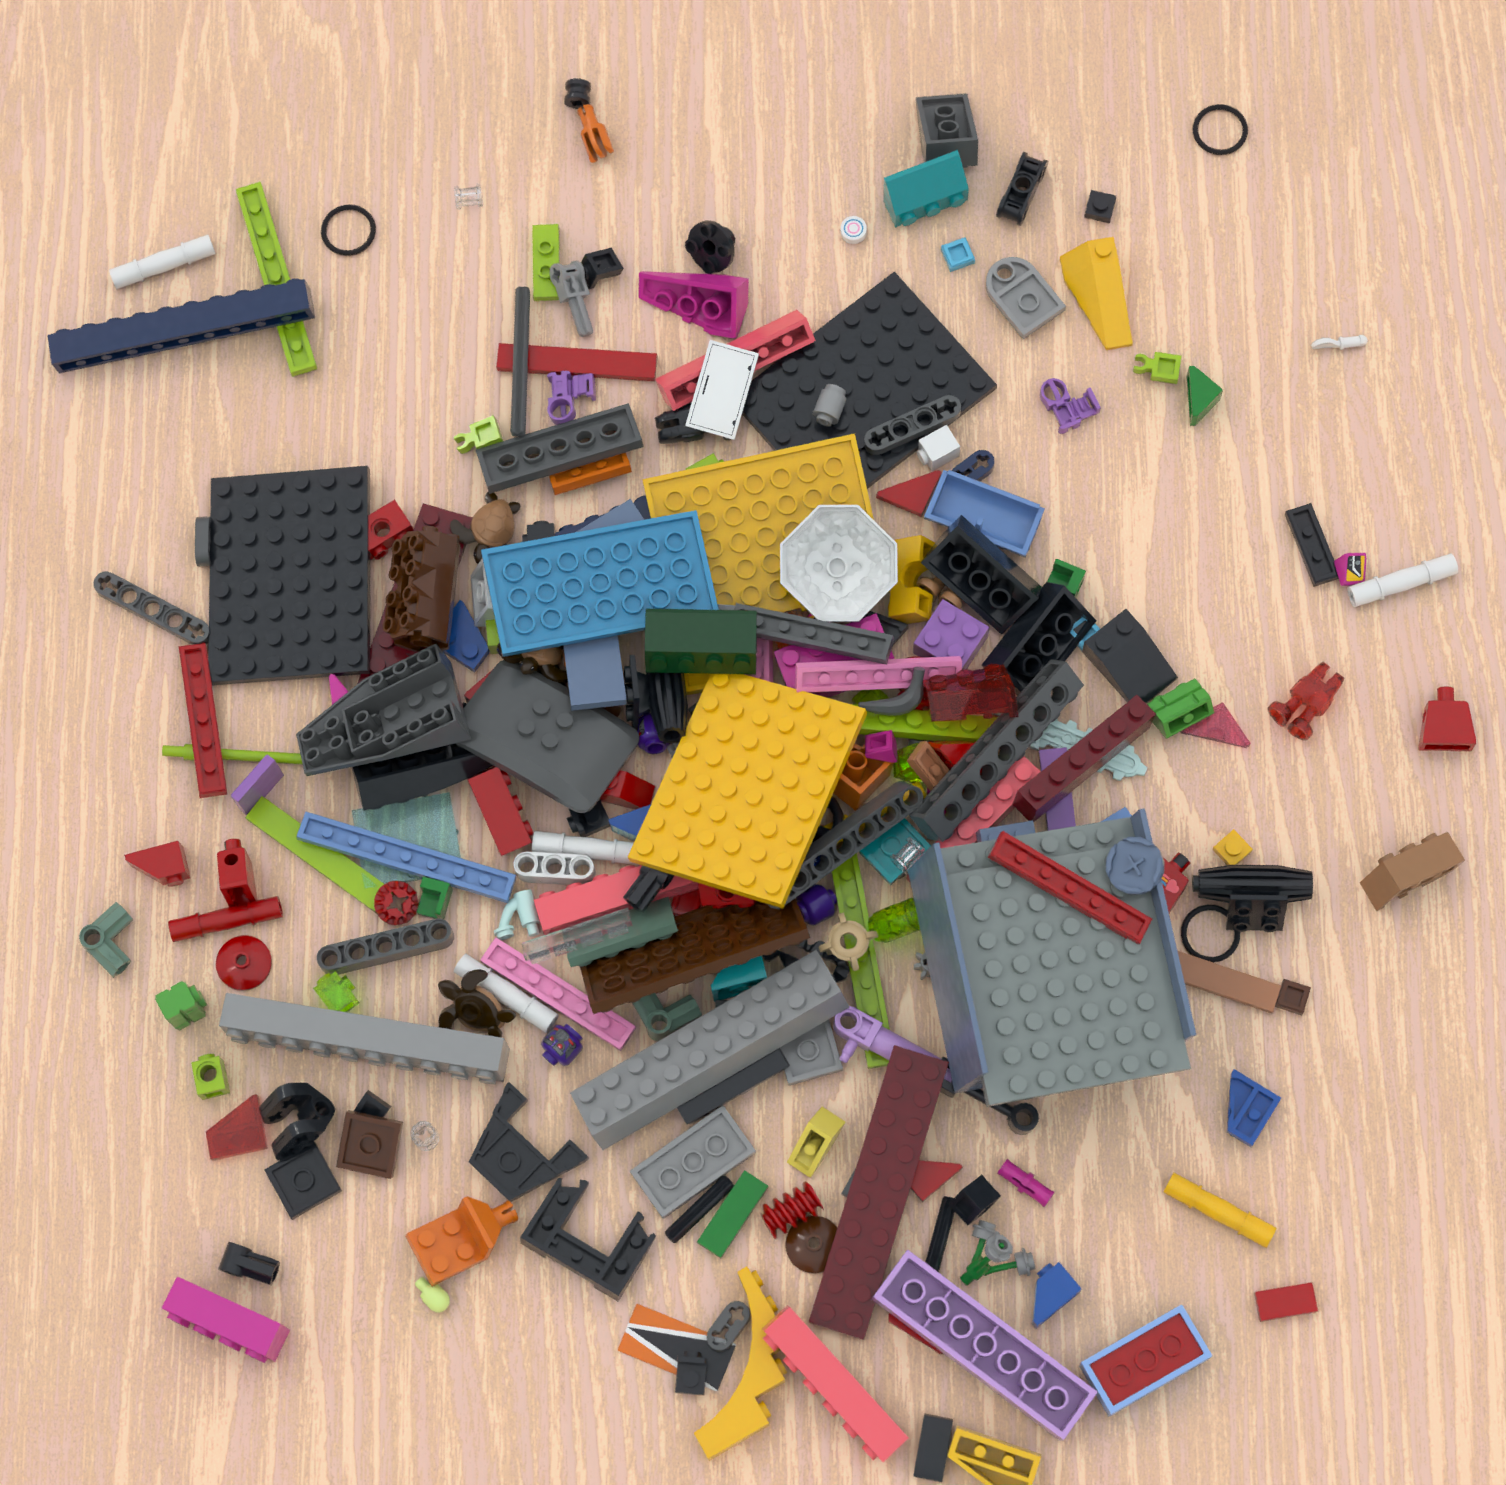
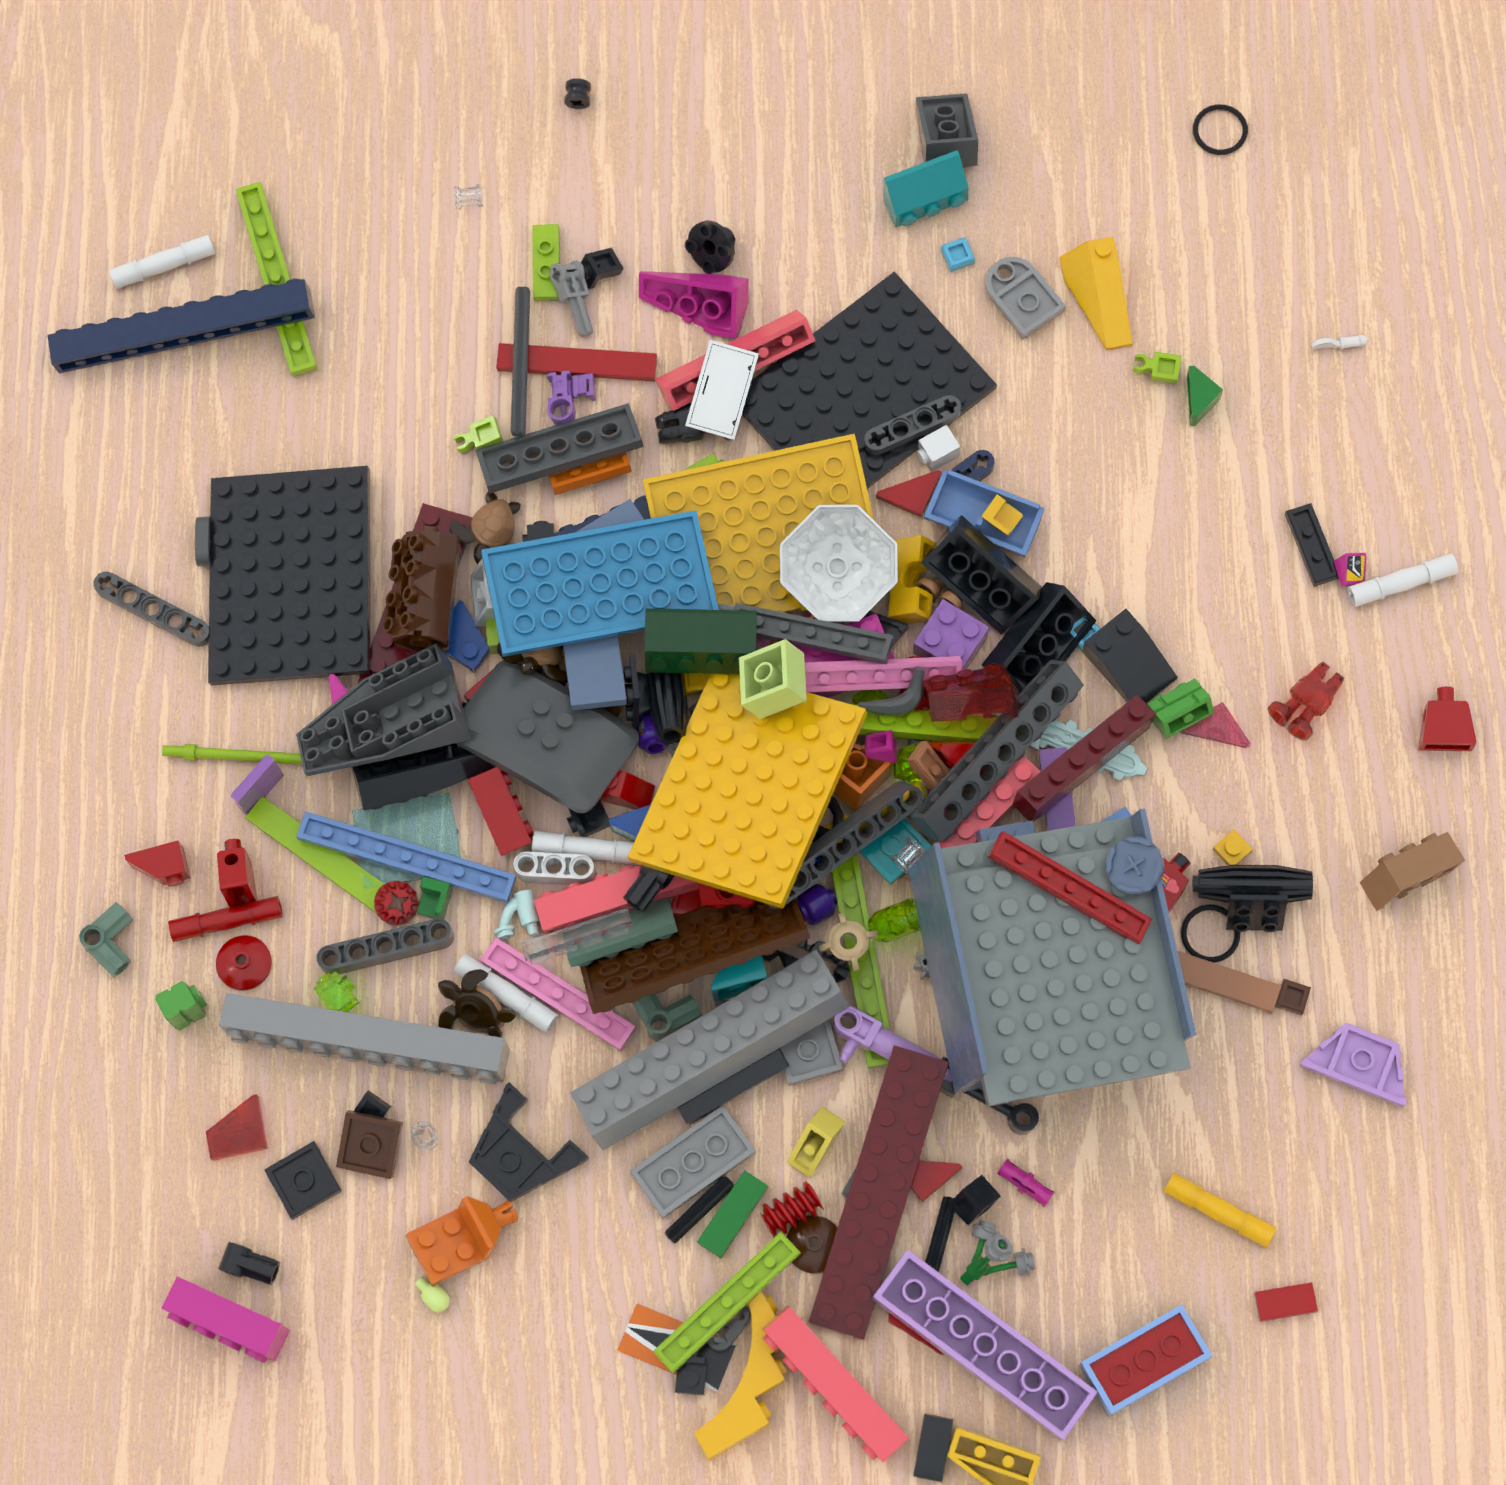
(202, 720): red tile -> none
(219, 1085): lime brick -> none
(313, 1117): black piece -> none
(354, 251): black tyre -> none
(390, 518): red brick -> none
(547, 1238): black wedge -> none
(561, 1045): head -> none
(594, 134): orange arm -> none
(726, 1302): none -> lime tile
(772, 679): none -> yellowish green brick
(829, 405): light grey brick -> none
(853, 230): white tile -> none
(1002, 516): none -> yellow panel
(1016, 202): black piece -> none
(1052, 1292): blue slope -> none
(1067, 575): green panel -> none
(1071, 409): medium lavender piece -> none
(1100, 206): black plate -> none
(1248, 1108): blue wing -> none
(1361, 1062): none -> lavender wing

